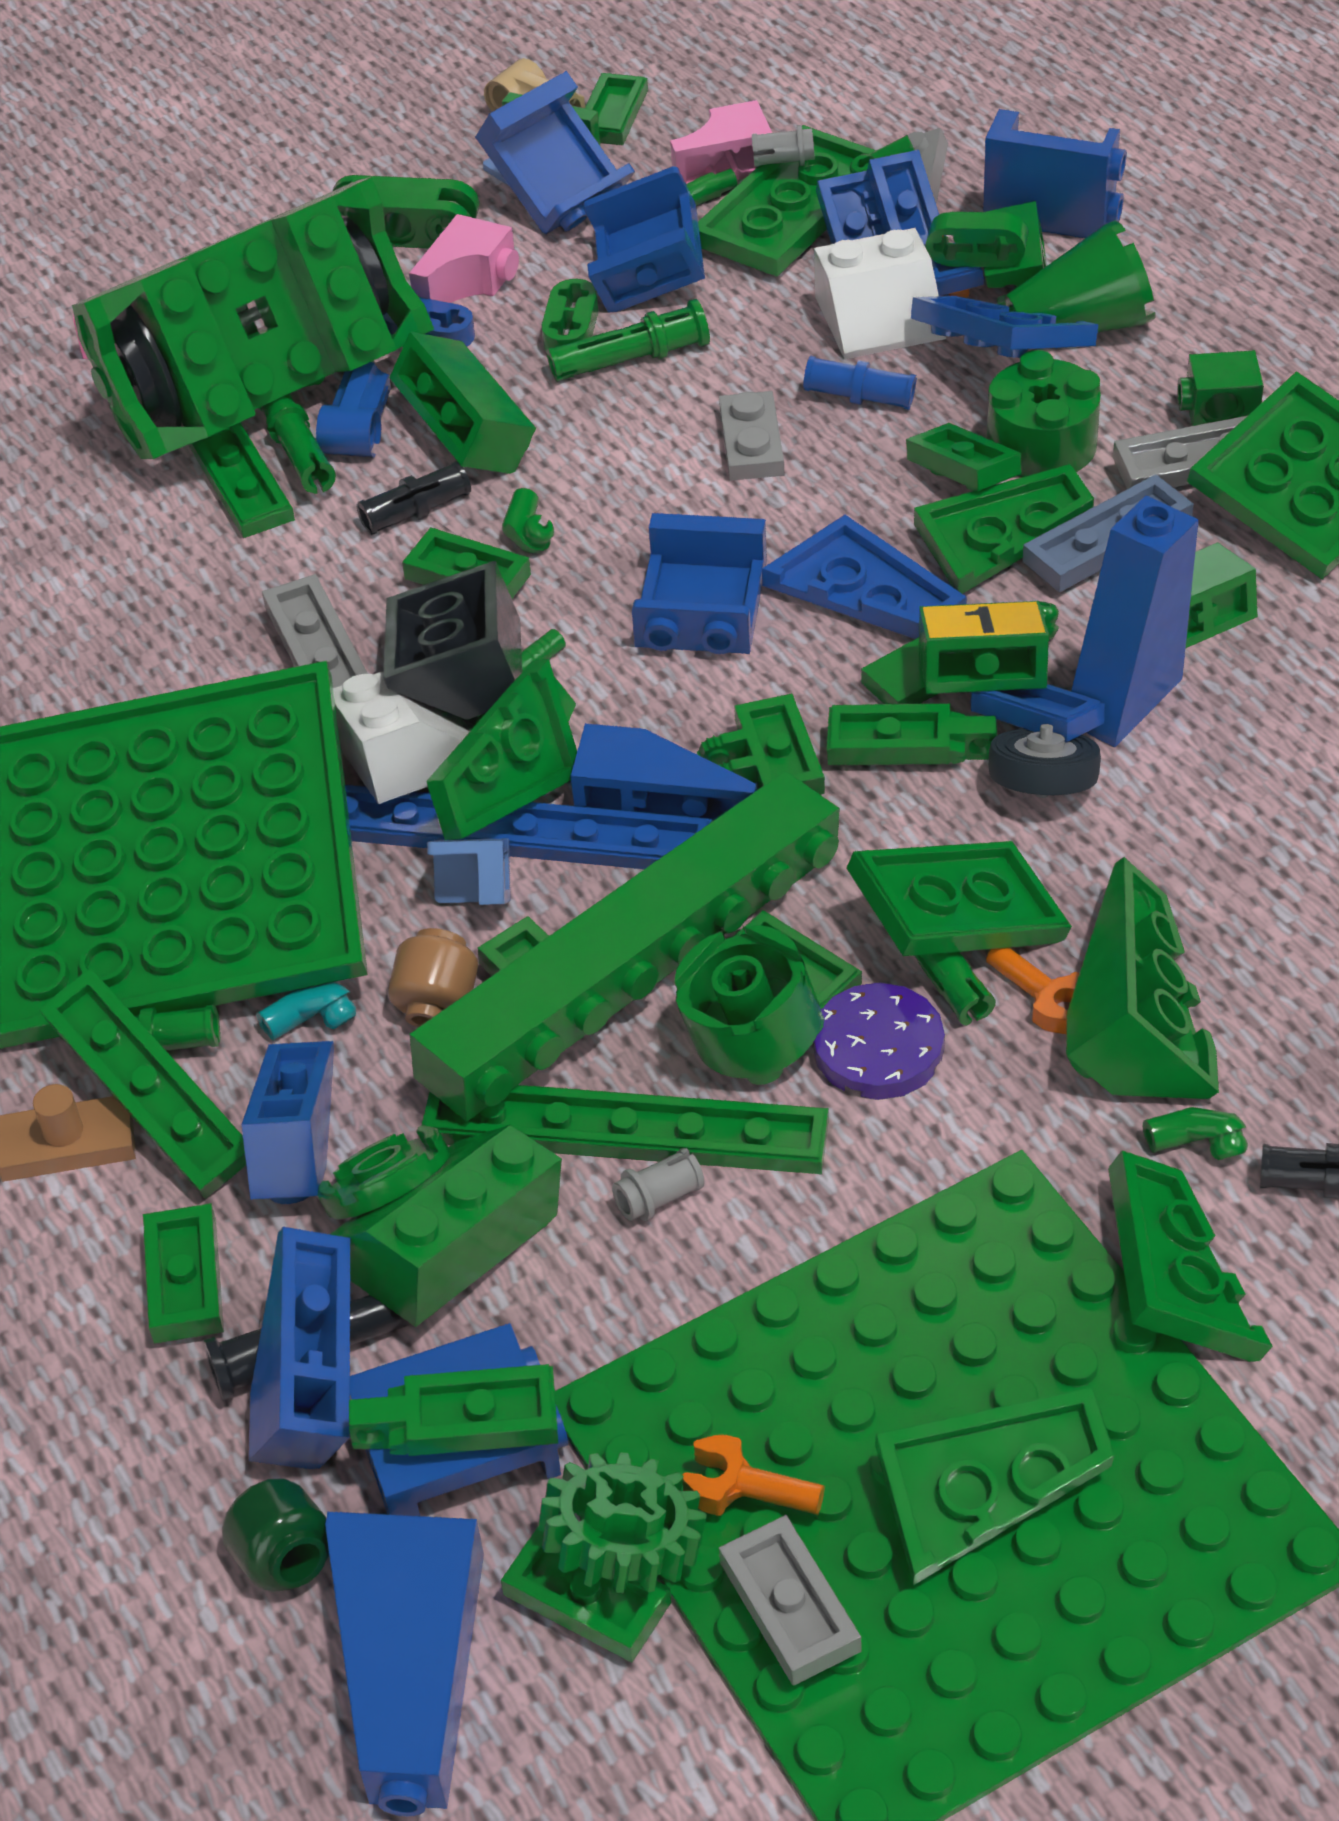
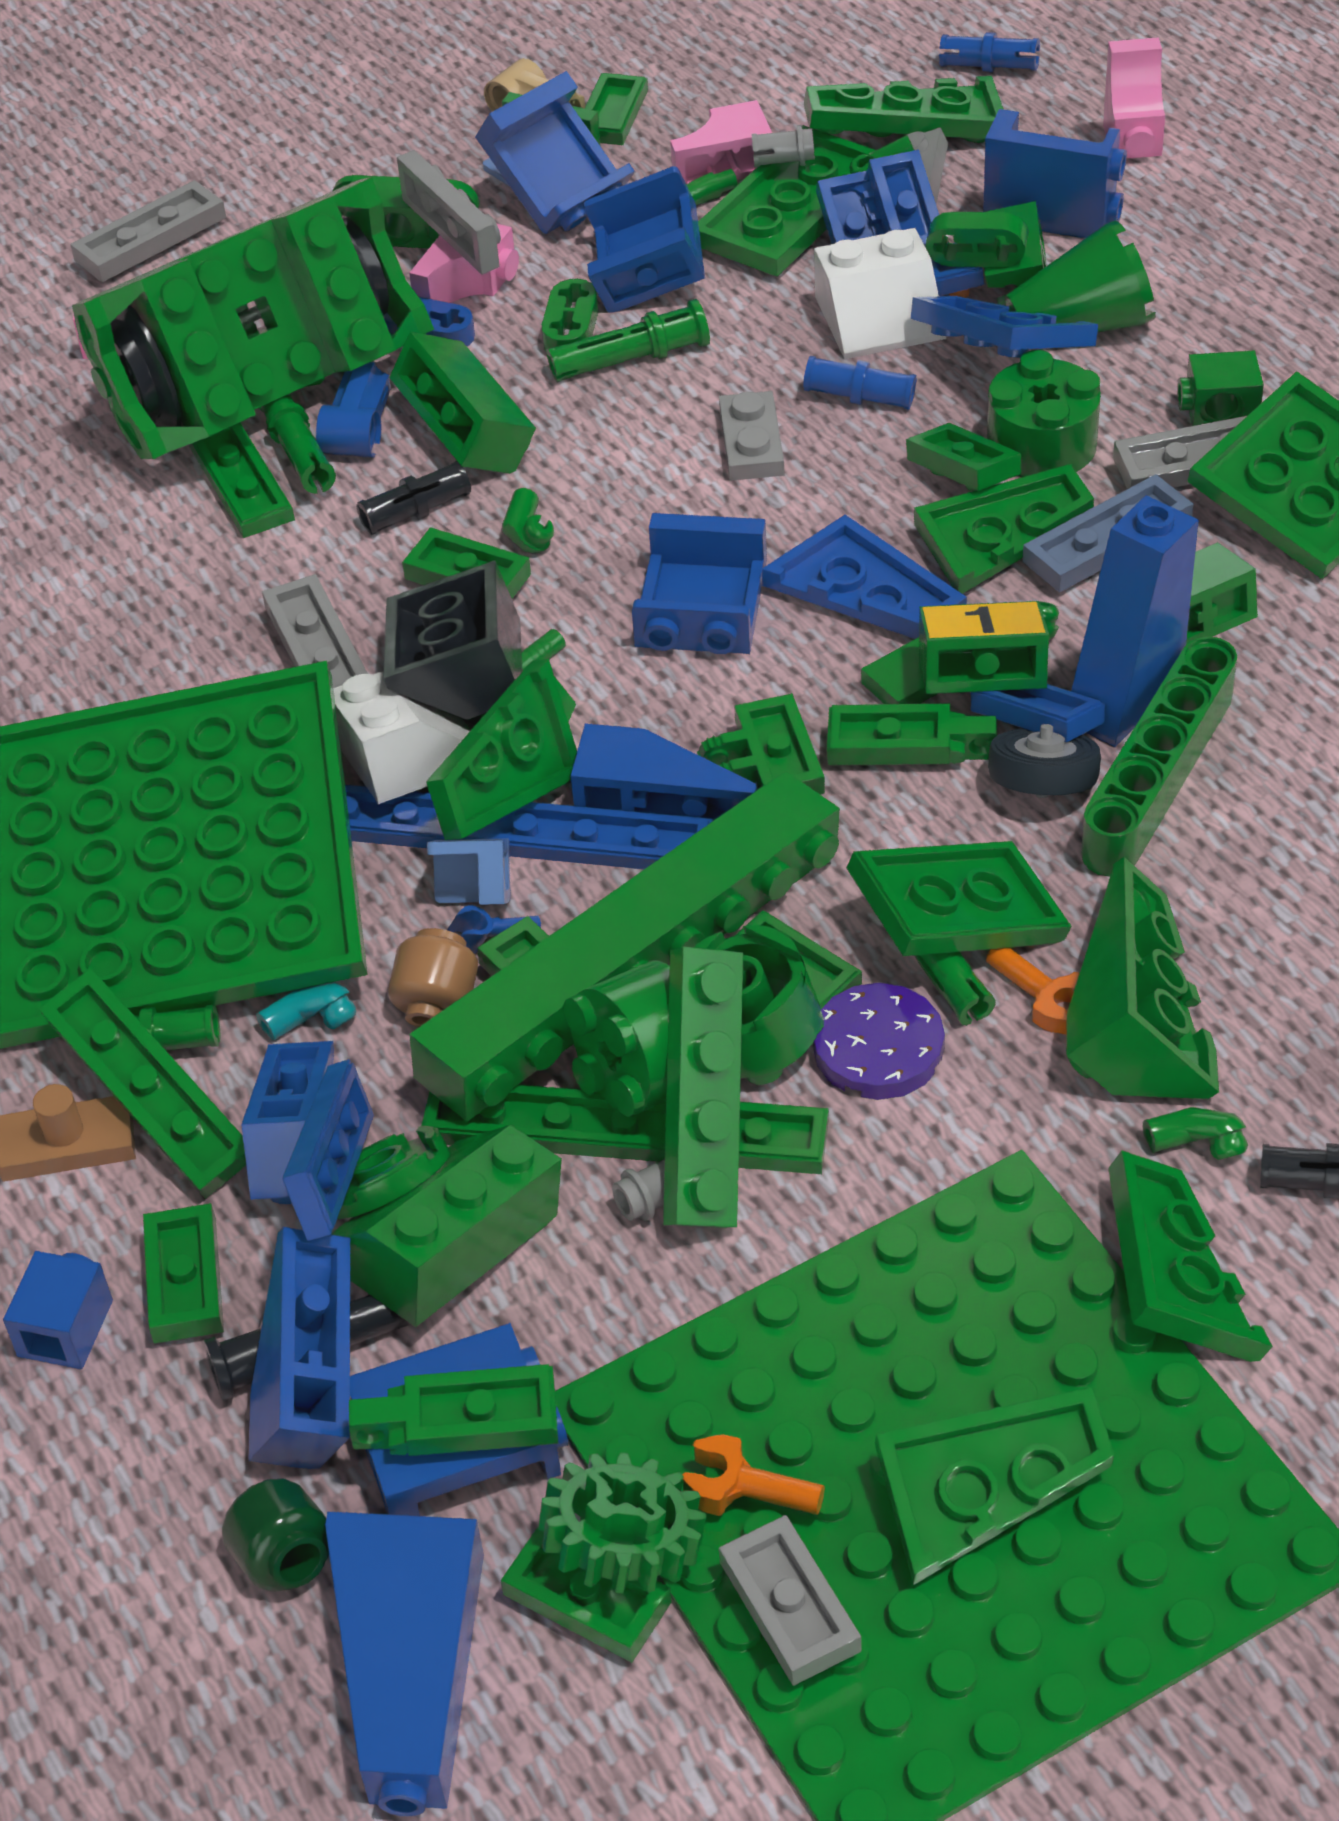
(58, 1309): none -> blue brick
(148, 231): none -> light grey plate
(328, 1149): none -> blue tile
(449, 212): none -> light grey plate
(478, 925): none -> blue hand
(623, 1037): none -> green brick
(703, 1088): none -> green plate
(905, 109): none -> green wing
(989, 52): none -> blue pin
(1135, 96): none -> bright pink arch
(1159, 755): none -> green beam

